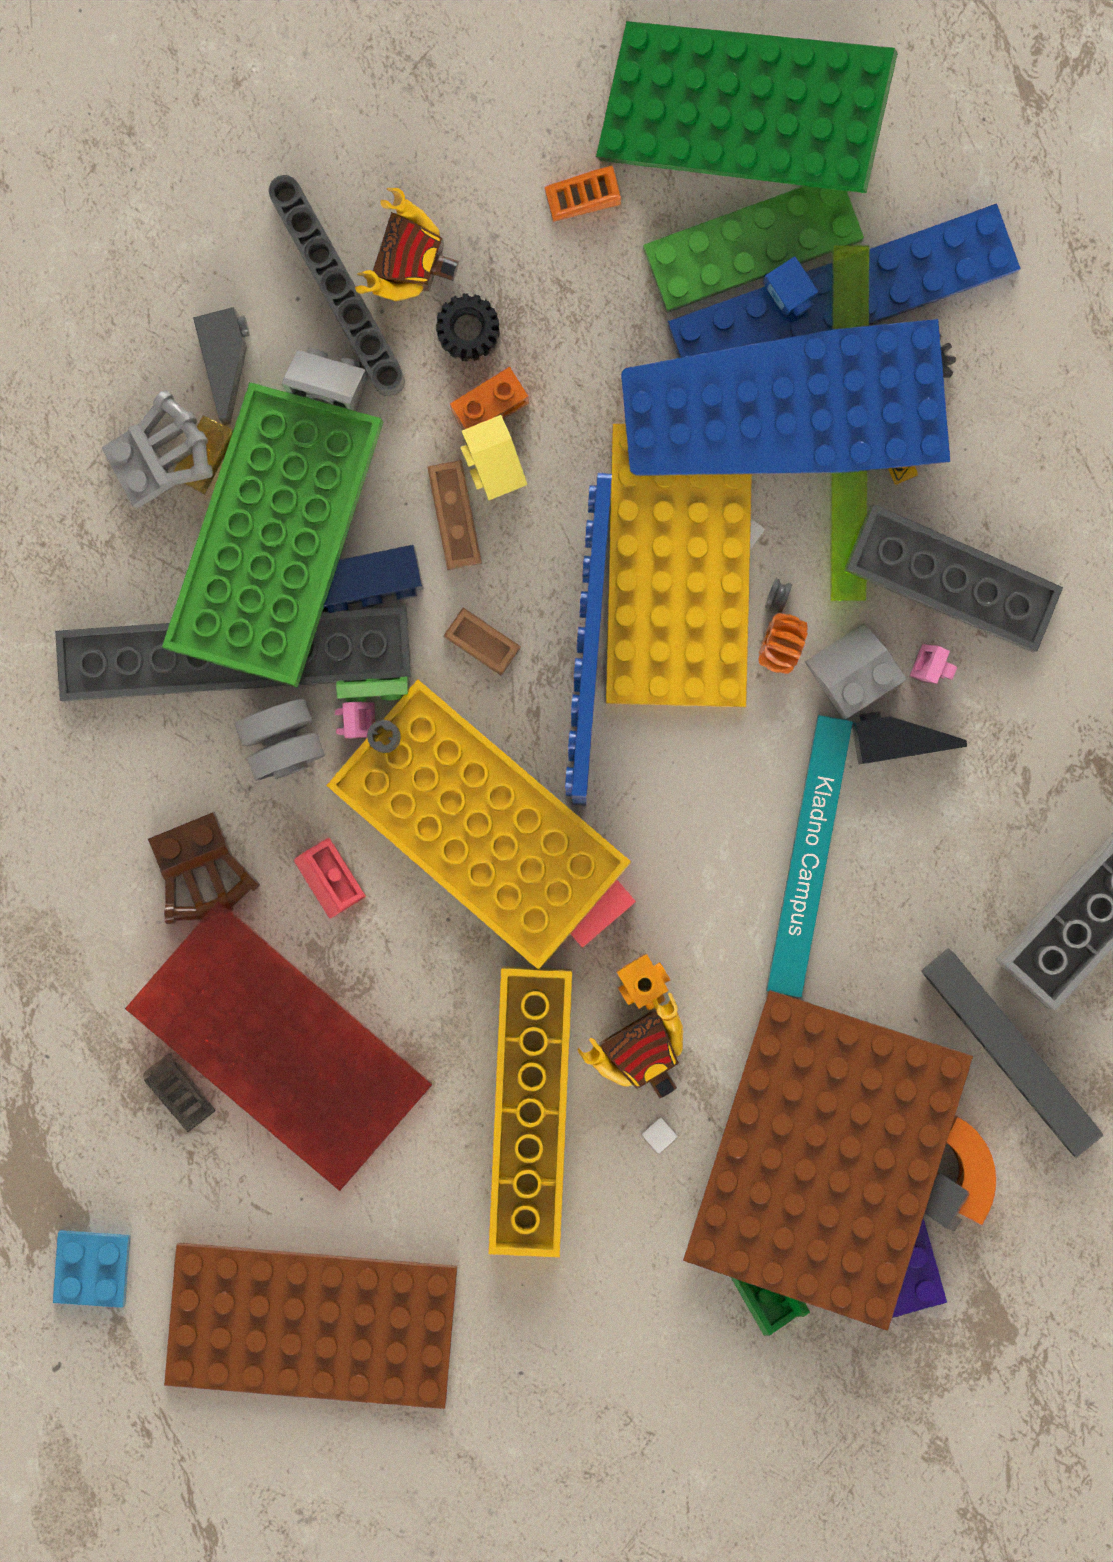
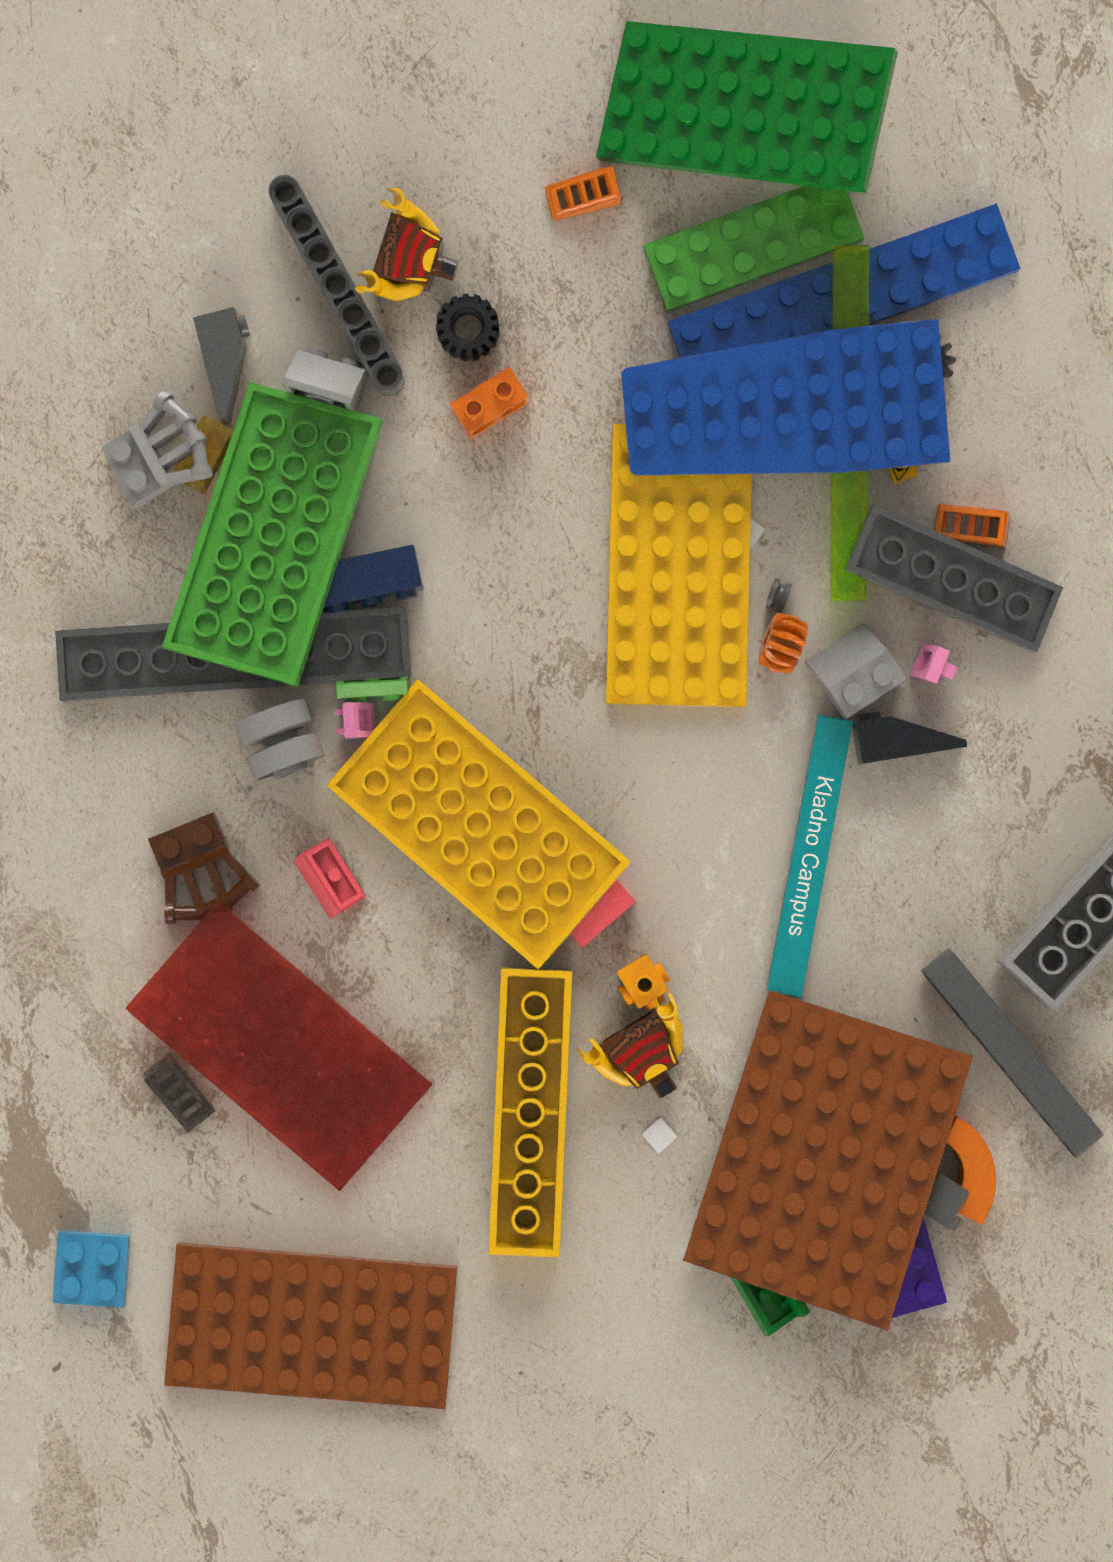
(388, 726): dark grey bush -> none
(454, 515): medium nougat tile -> none
(482, 641): medium nougat tile -> none
(494, 458): light yellow brick -> none
(588, 641): blue wing -> none
(791, 288): blue brick -> none
(987, 514): none -> orange slope

